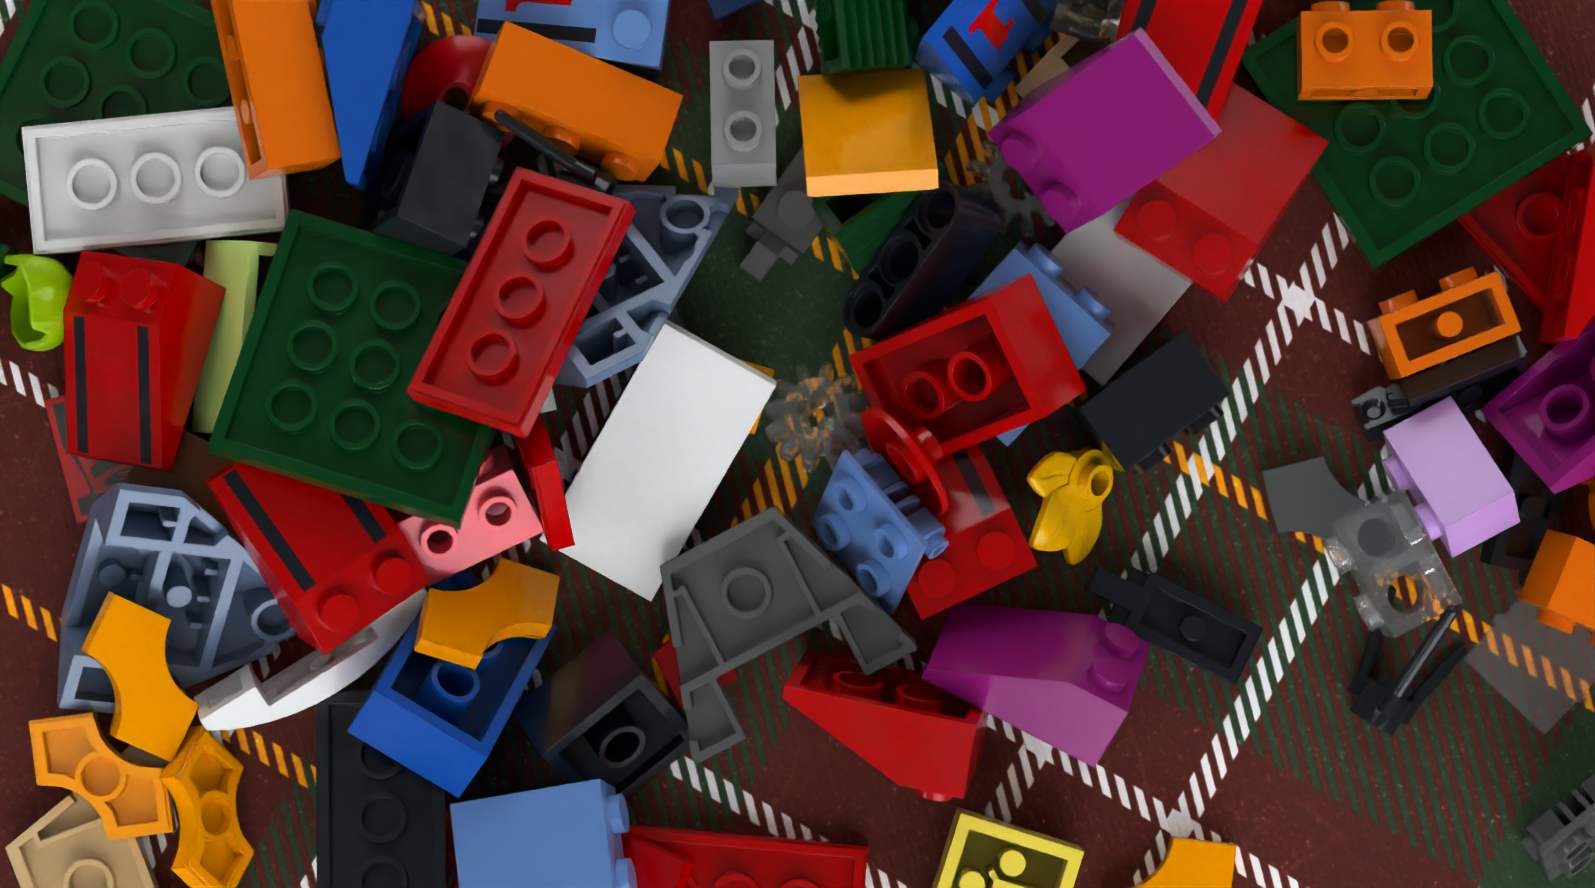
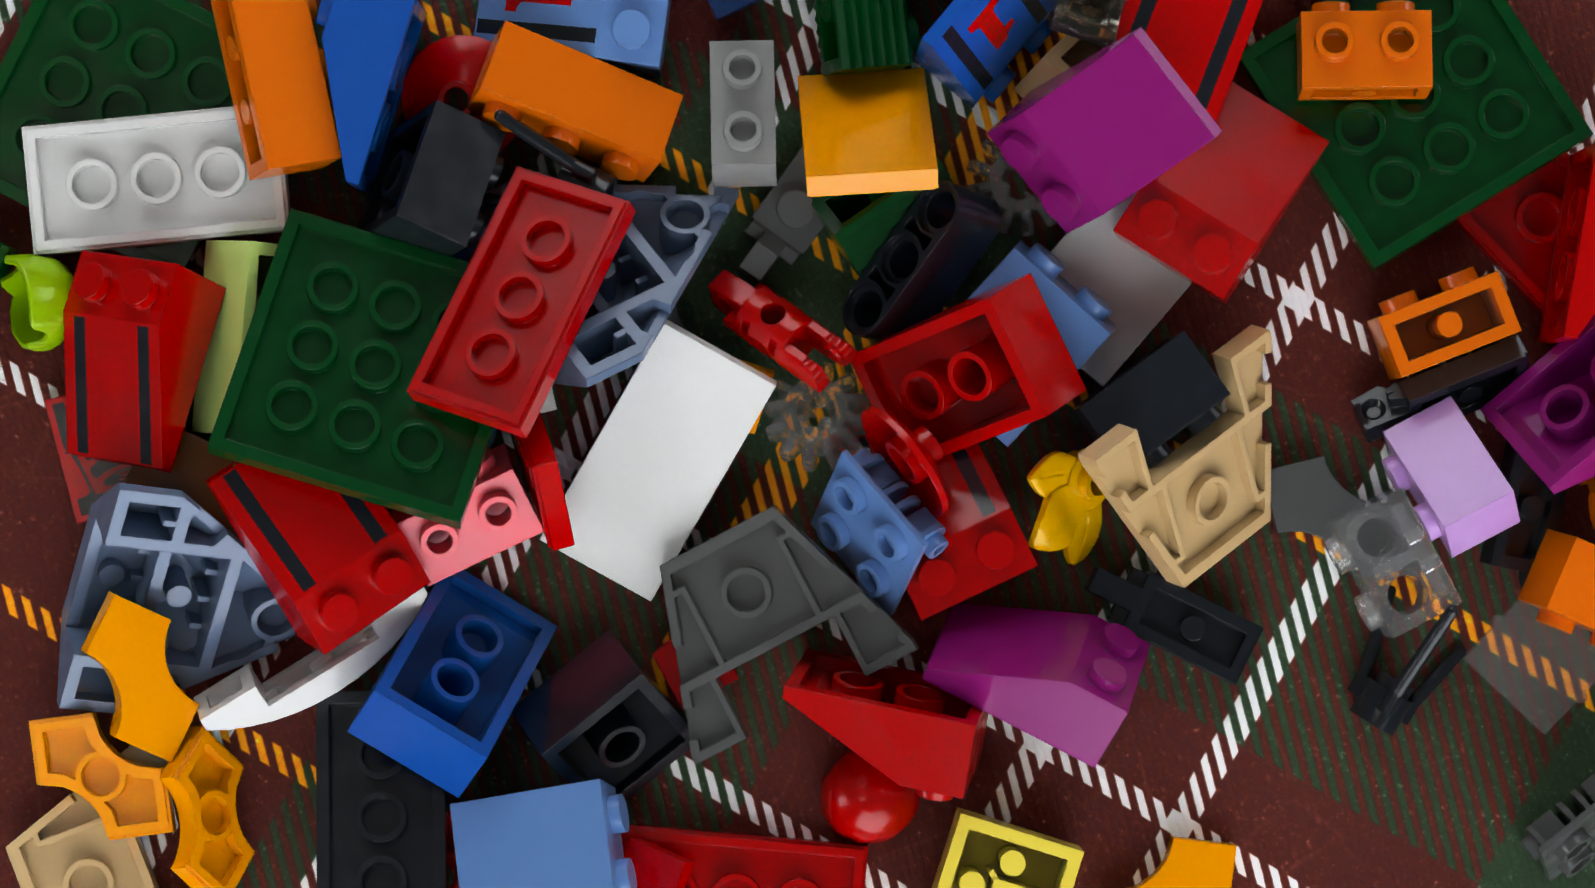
(467, 622): light orange tile -> none
(778, 328): none -> red hinge
(865, 802): none -> red hair
(1209, 488): none -> tan wing

